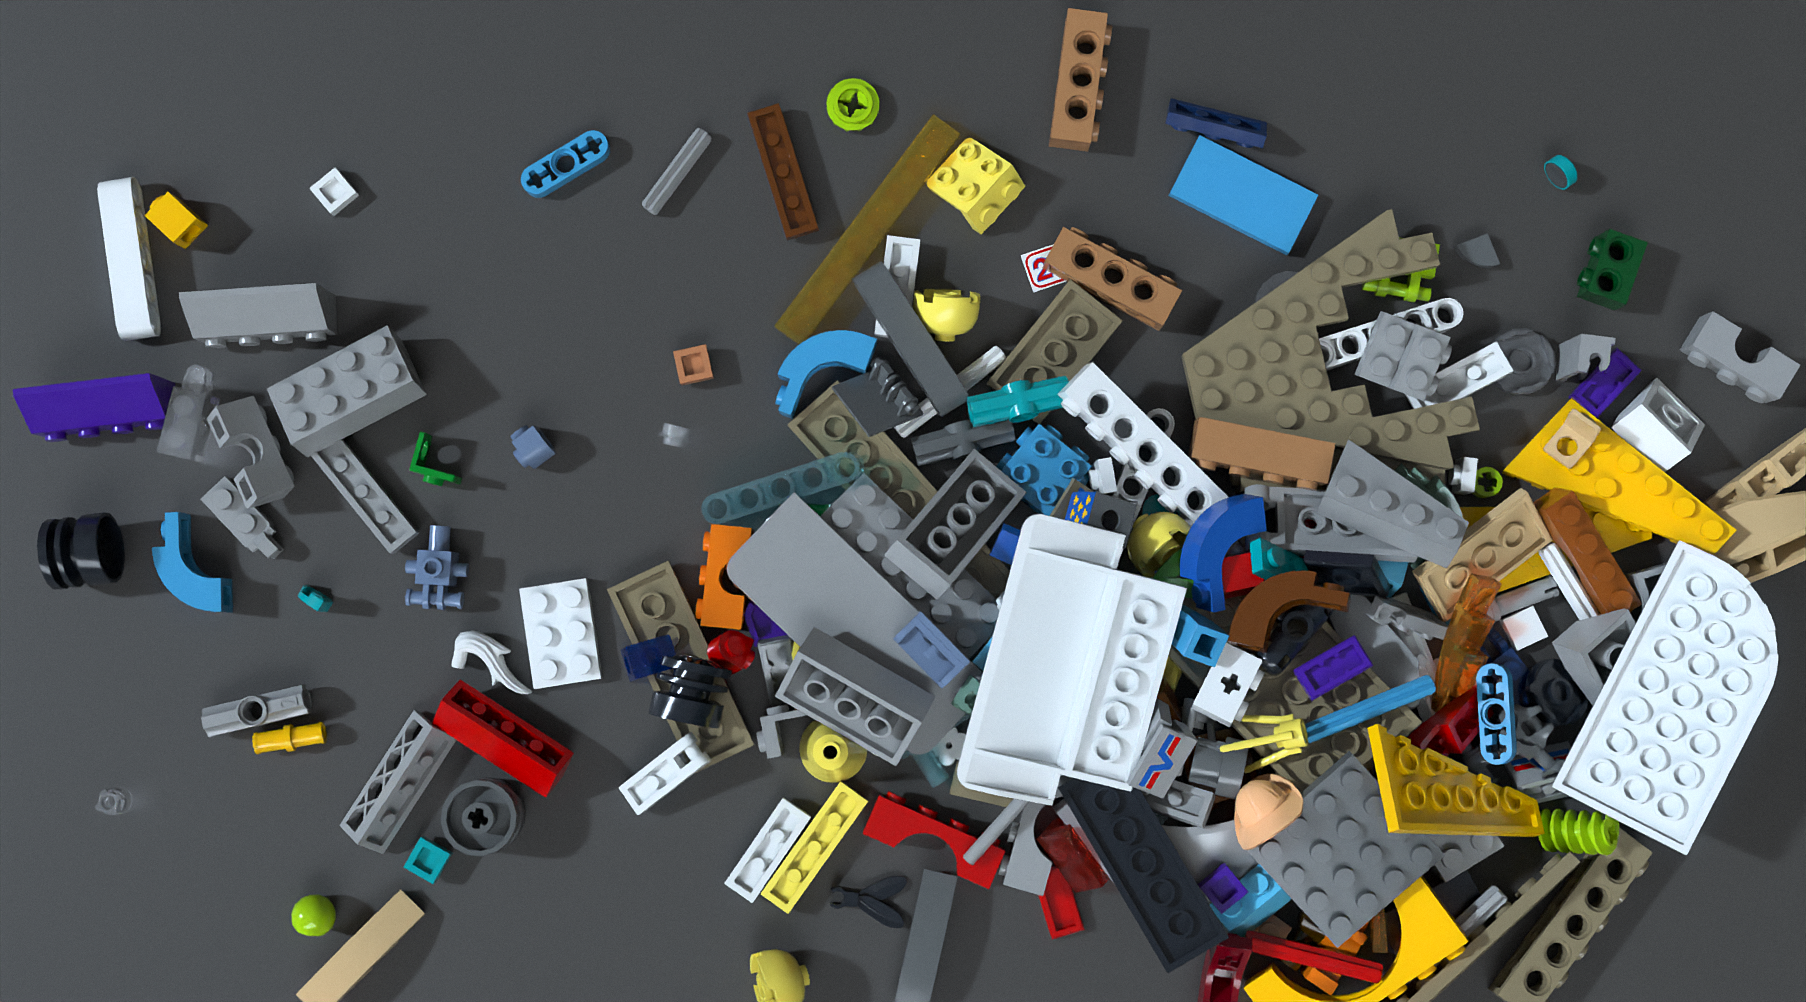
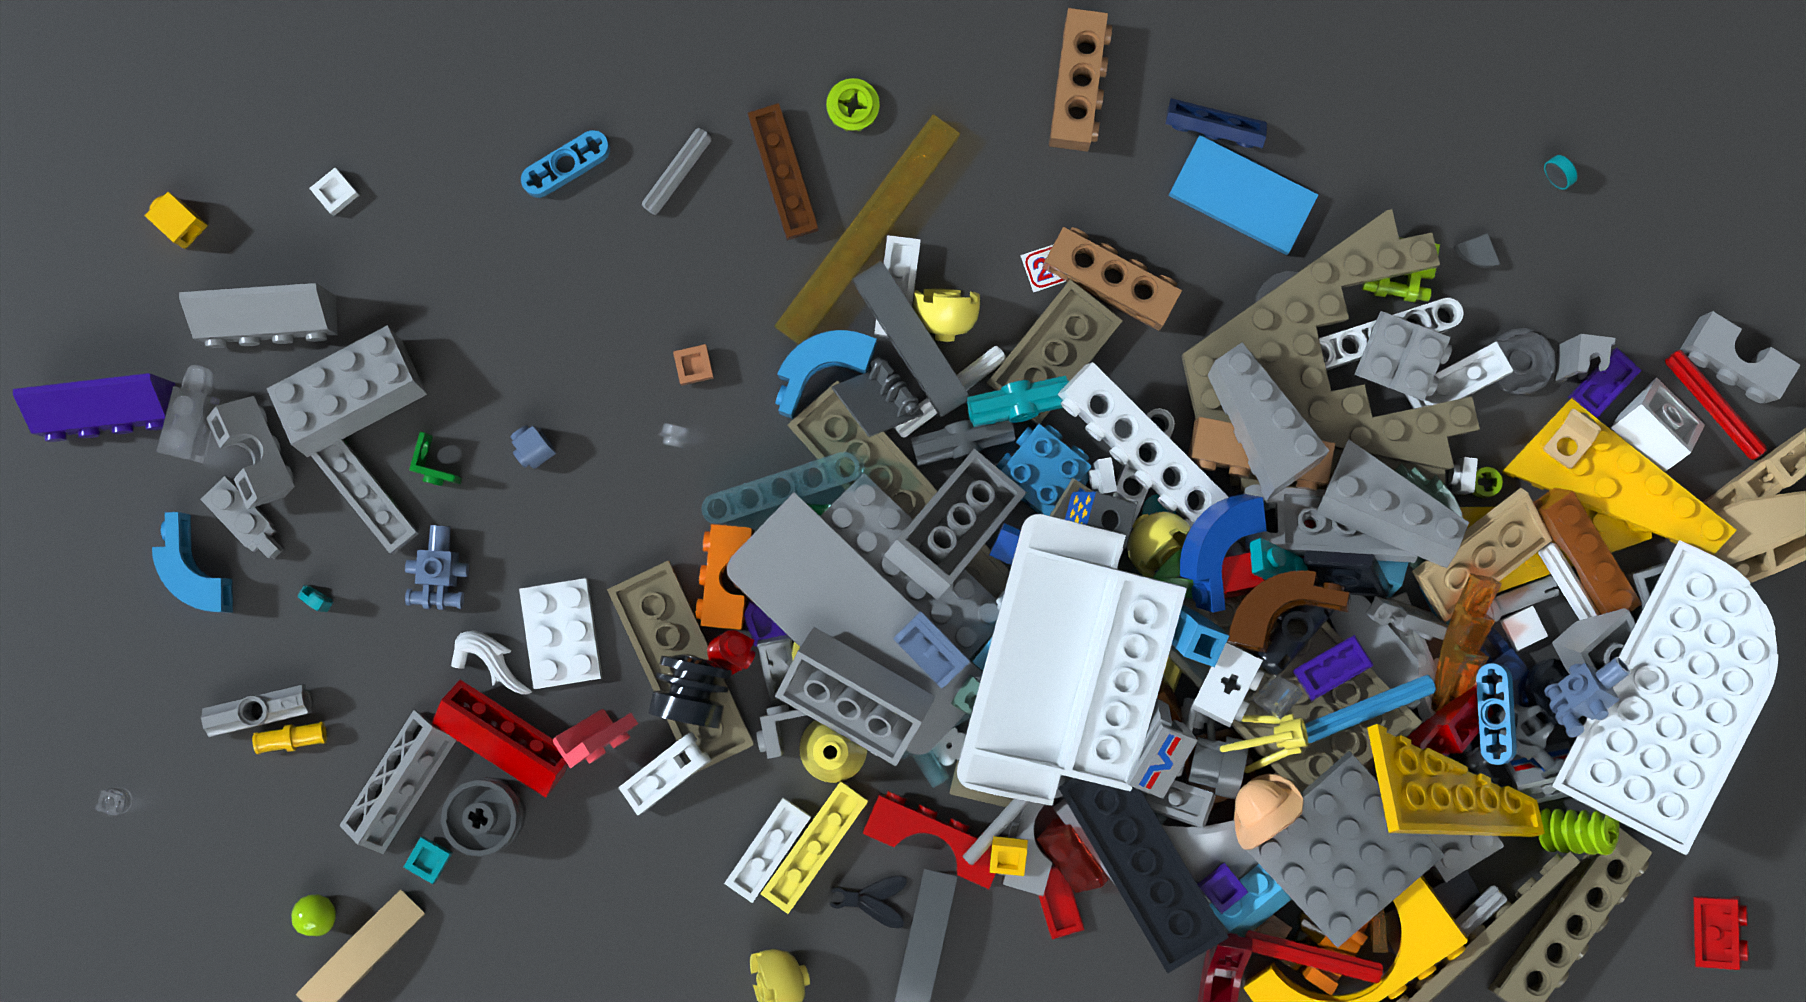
(81, 551): black wheel -> none
(129, 259): white beam -> none
(591, 735): none -> coral bracket
(644, 657): clear blue bracket -> none
(976, 183): light yellow bracket -> none
(1008, 856): none -> yellow tile
(1265, 422): none -> light grey wedge
(1277, 696): none -> clear tile
(1585, 693): none -> sand blue piece
(1618, 273): dark green brick -> none
(1715, 404): none -> red axle
(1719, 932): none -> red bracket

